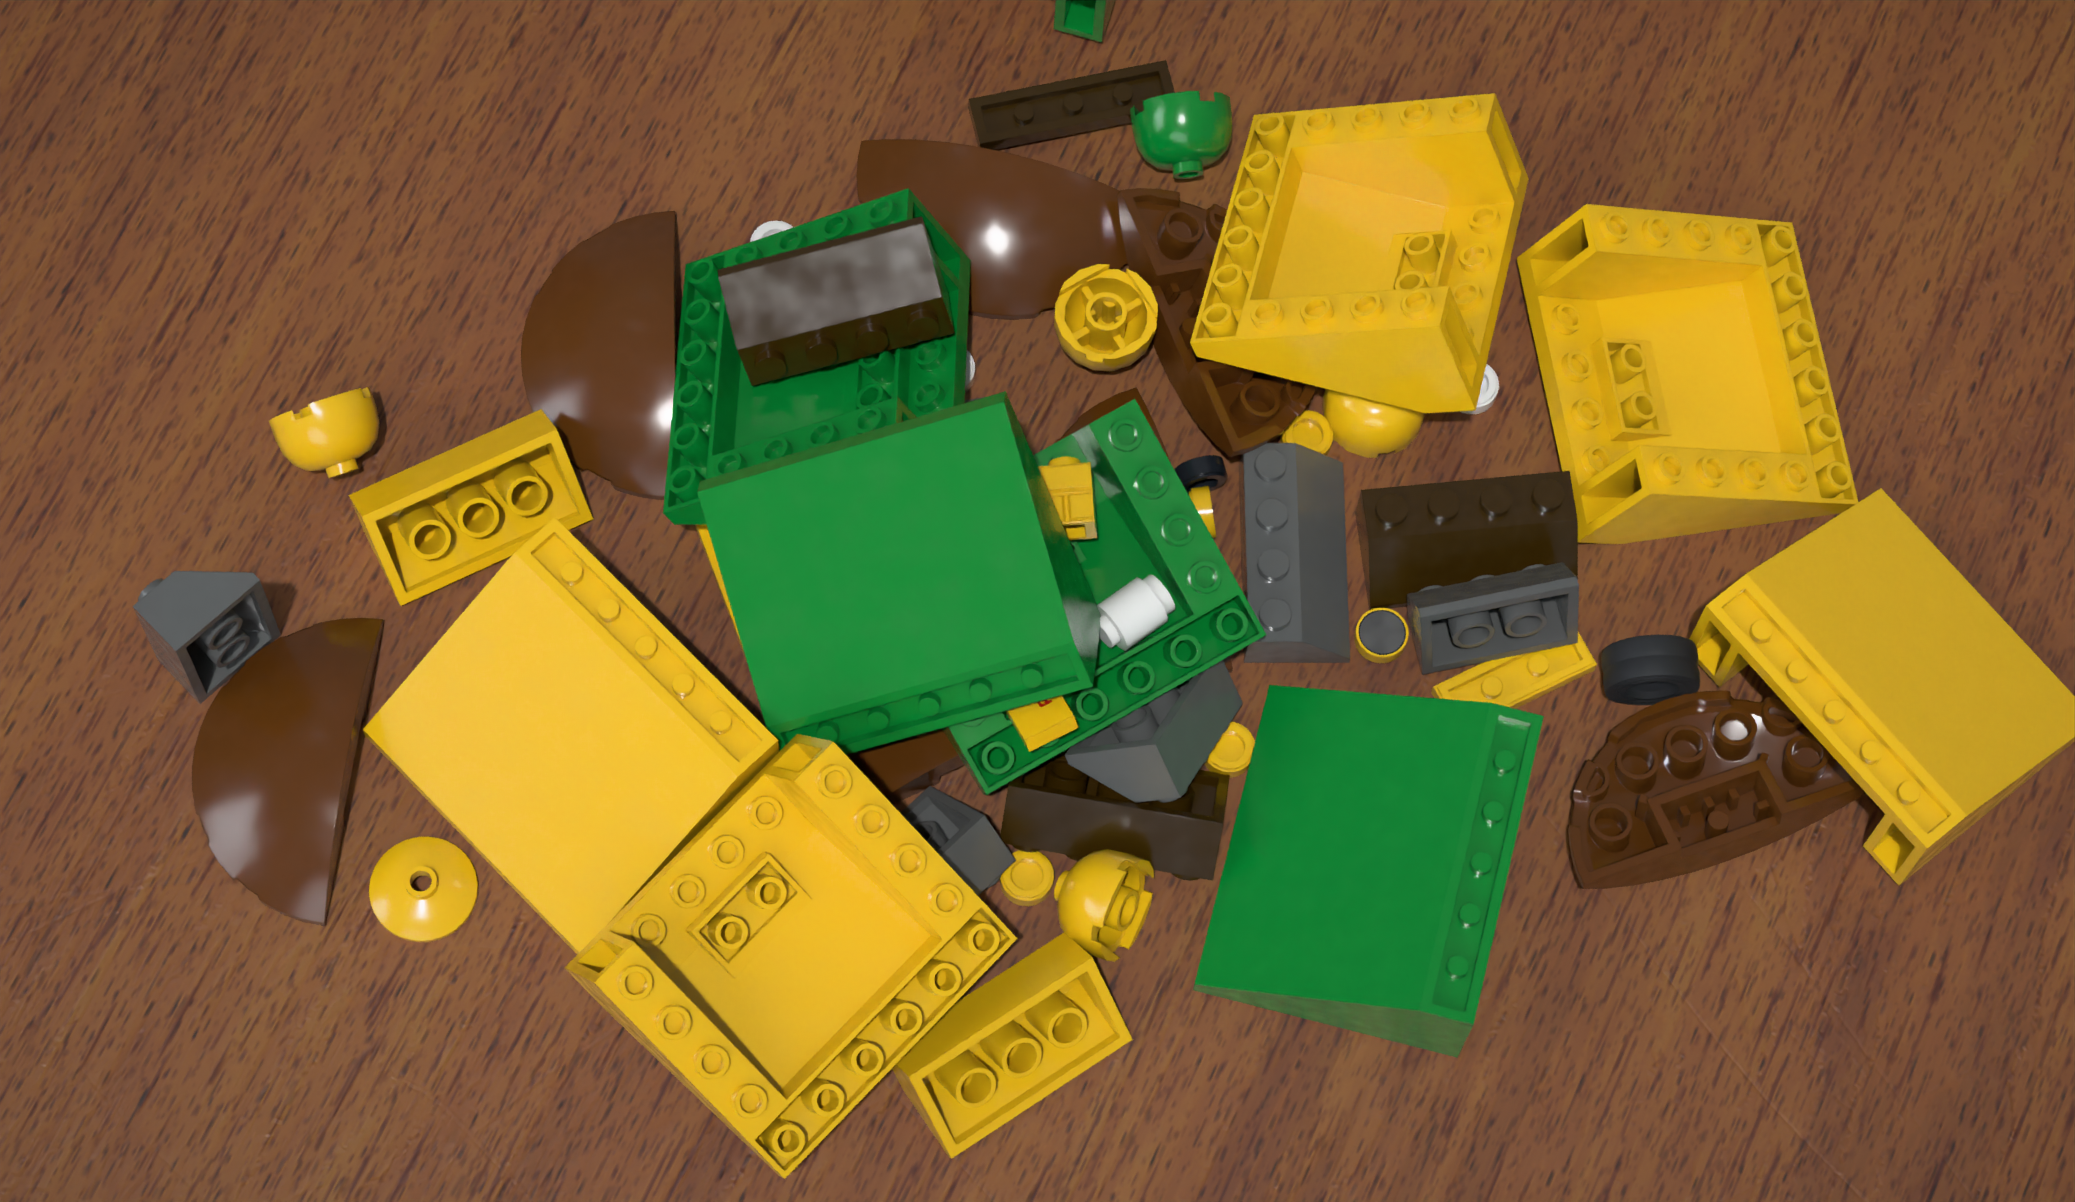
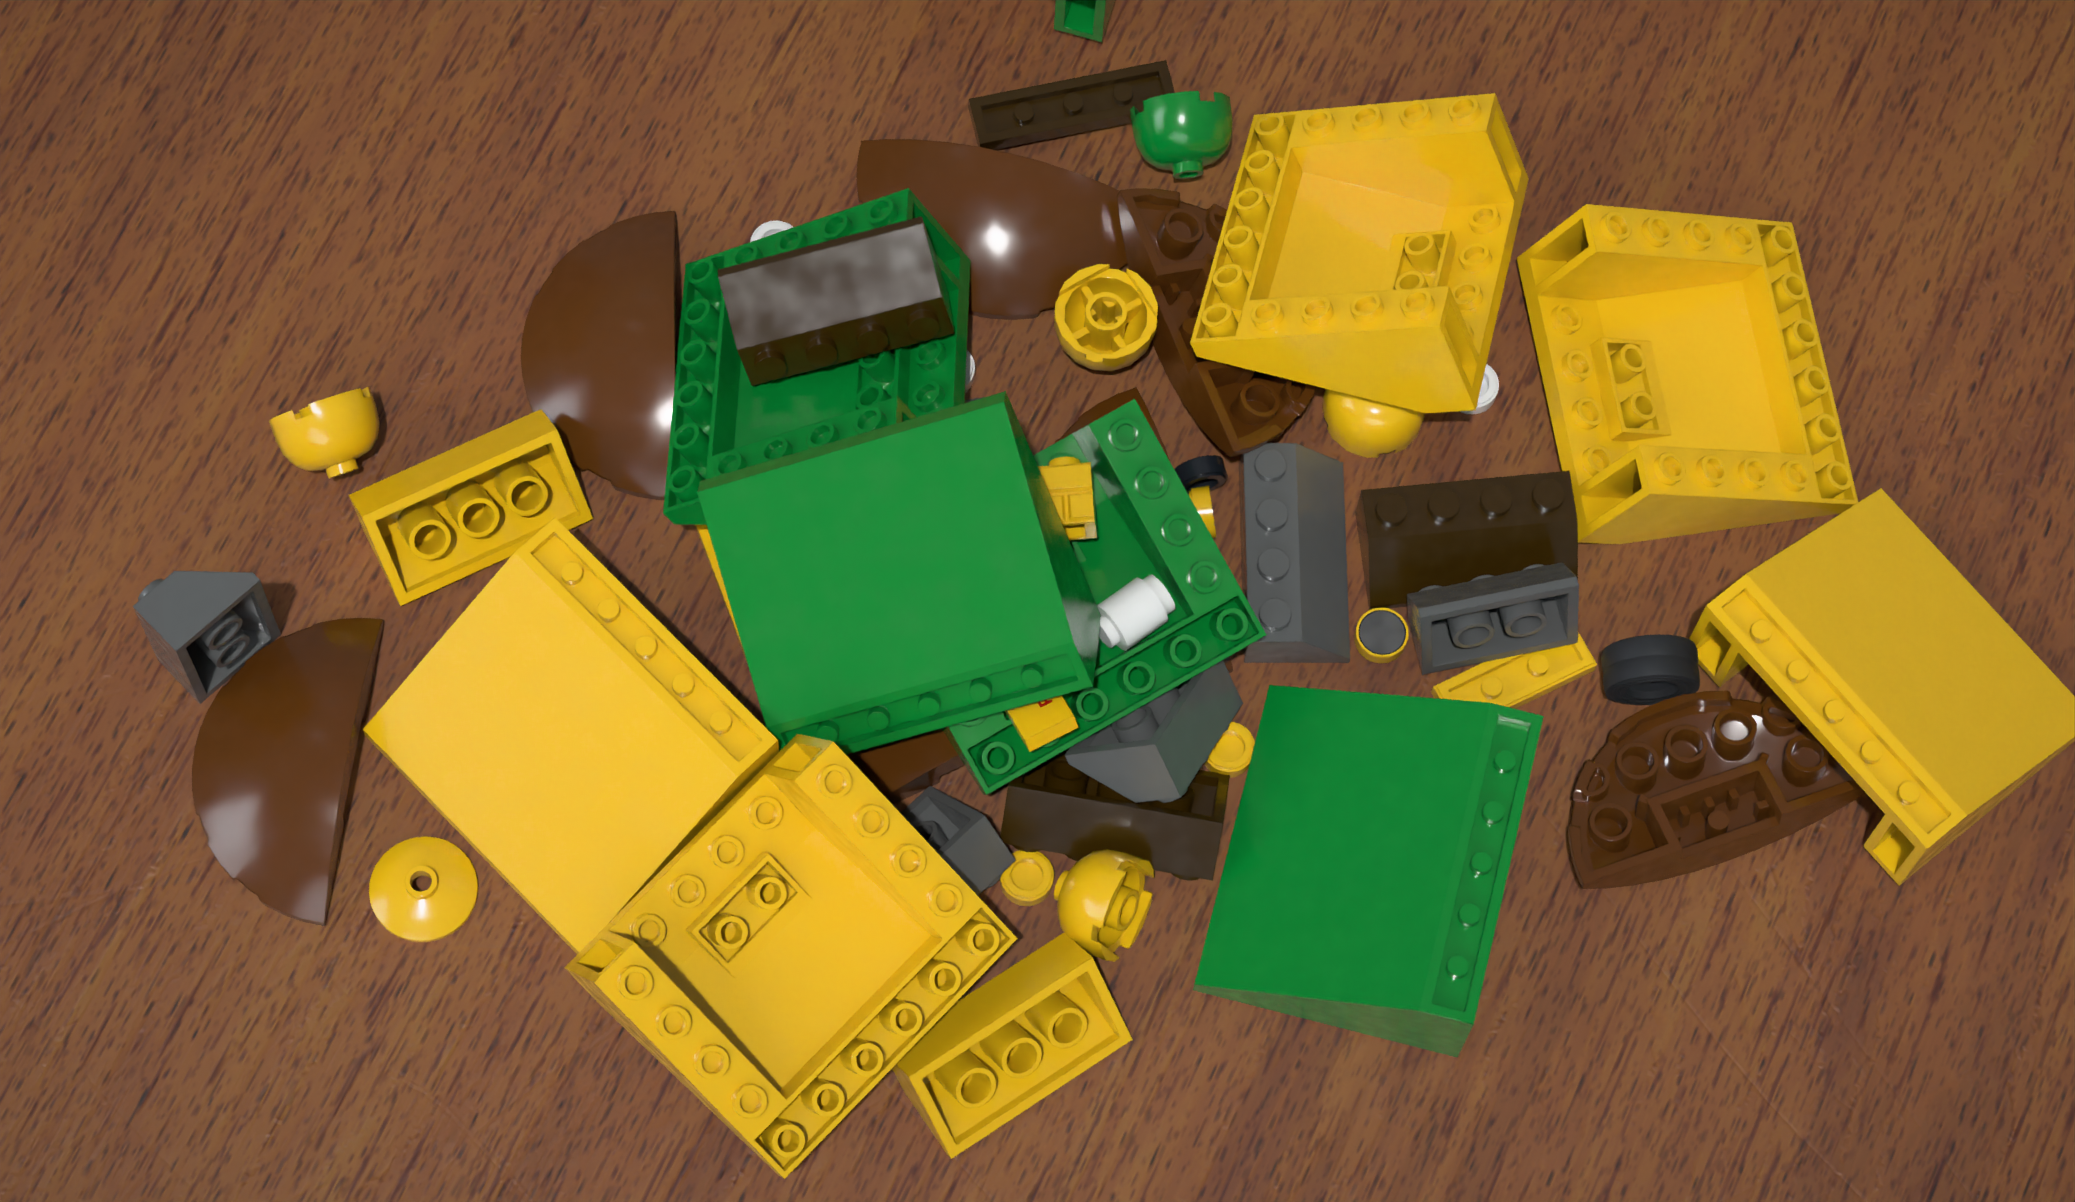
(1310, 431): yellow tile -> none

